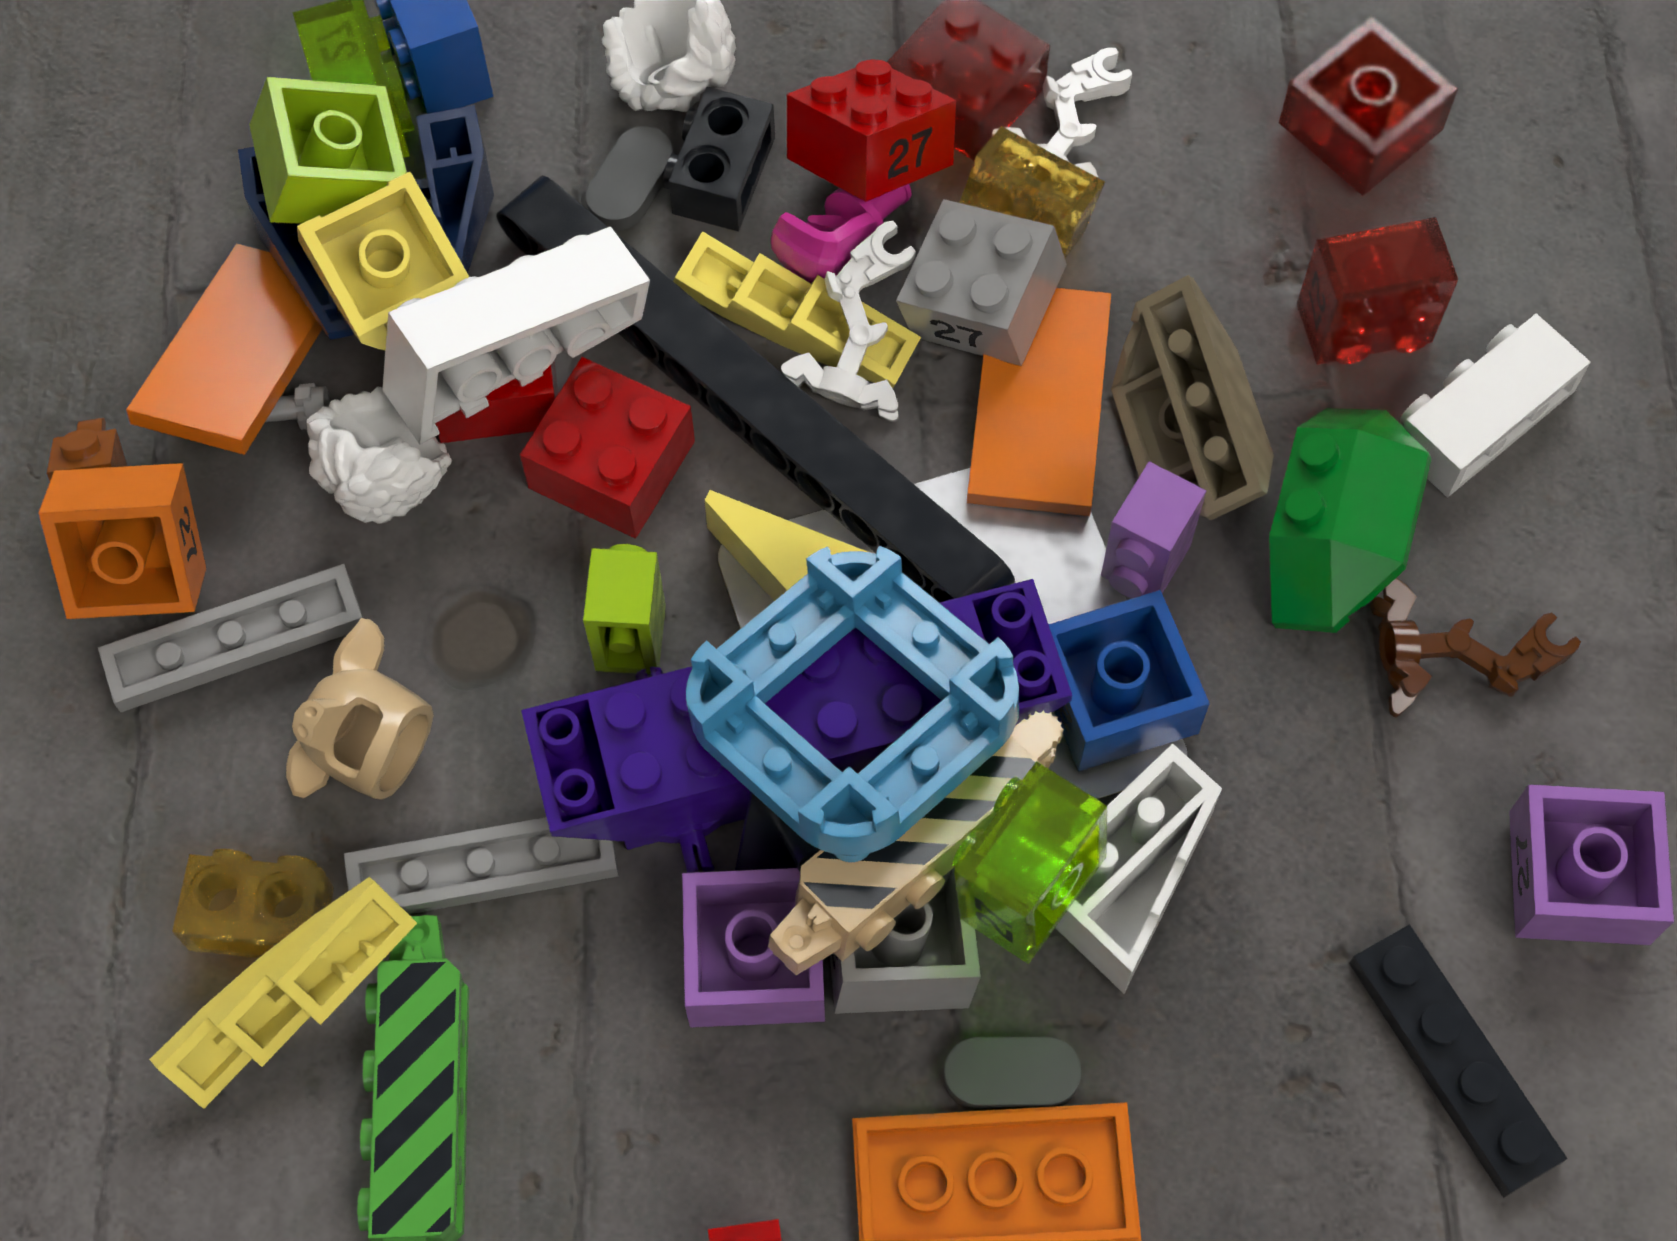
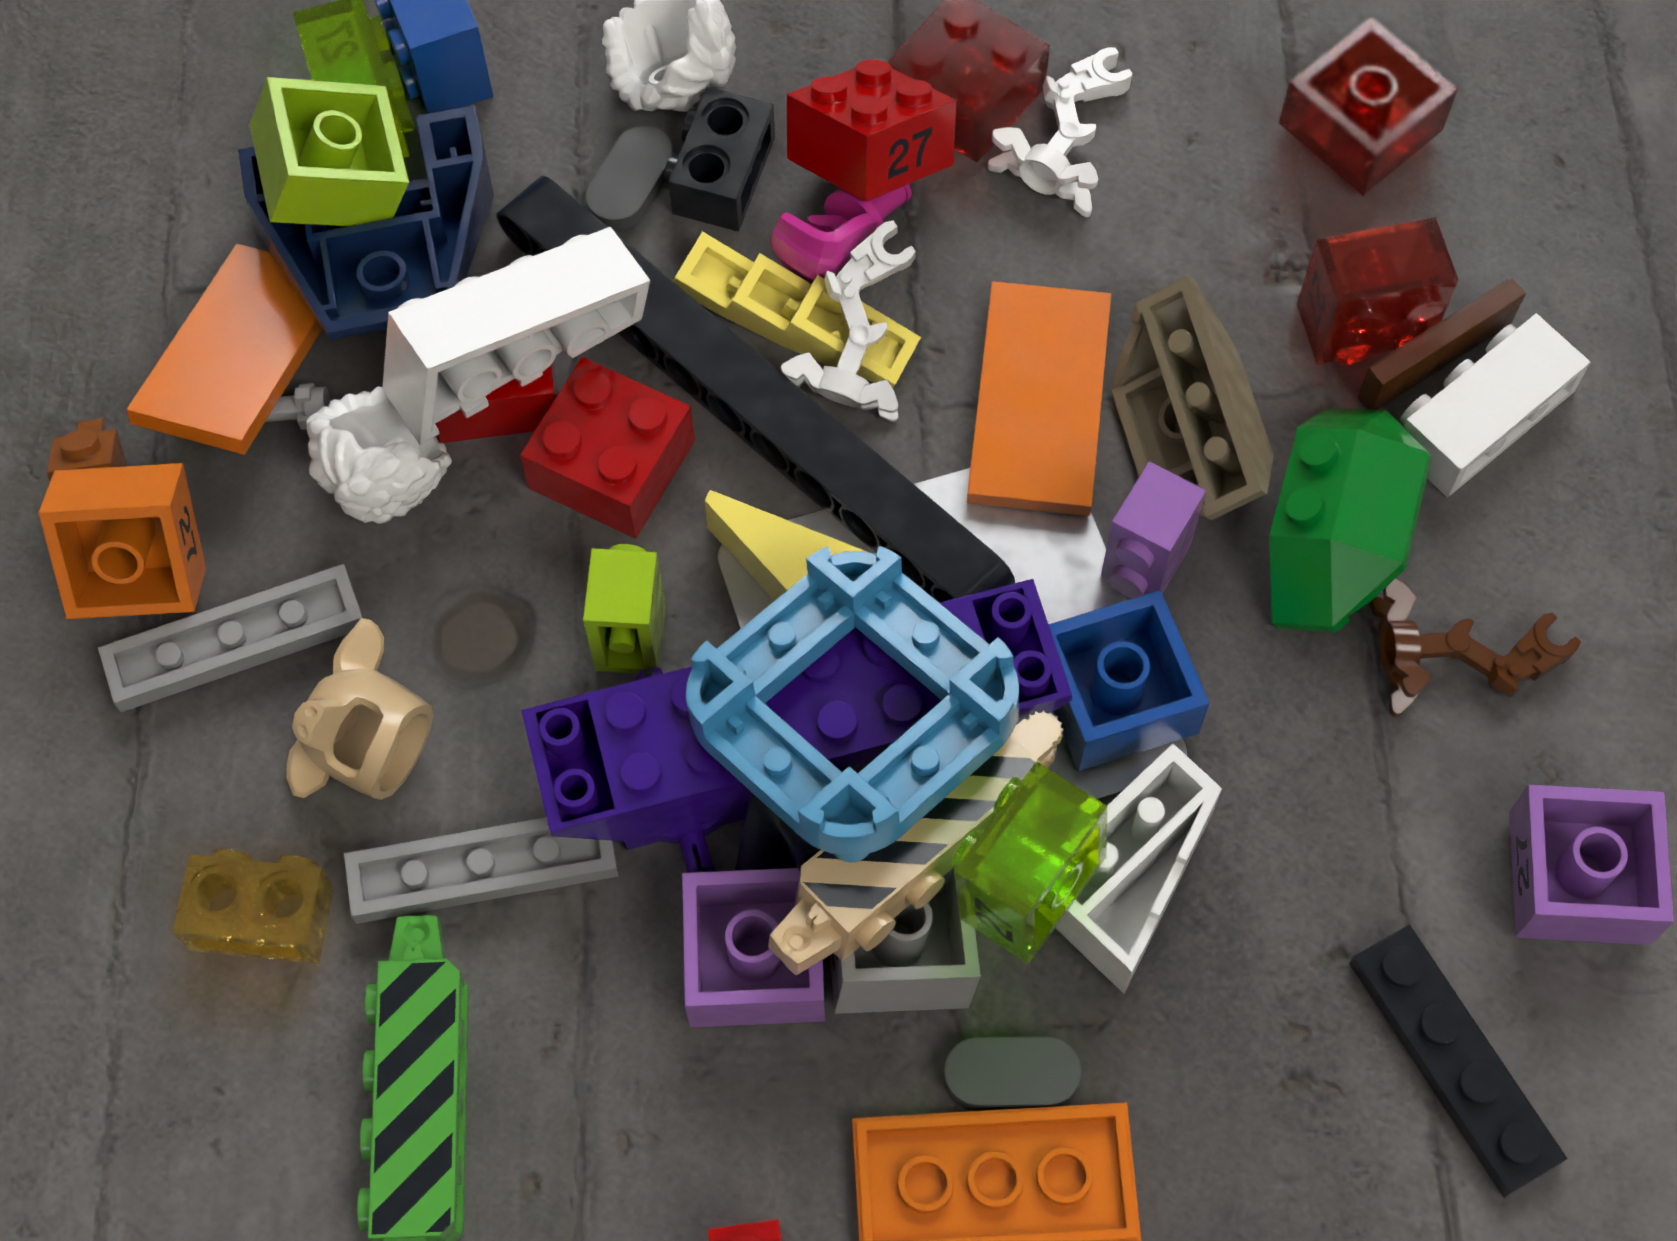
(282, 989): light yellow slope -> none
(381, 256): light yellow slope -> none
(982, 281): light grey brick -> none
(1034, 185): clear yellow brick -> none
(1440, 344): none -> reddish brown tile

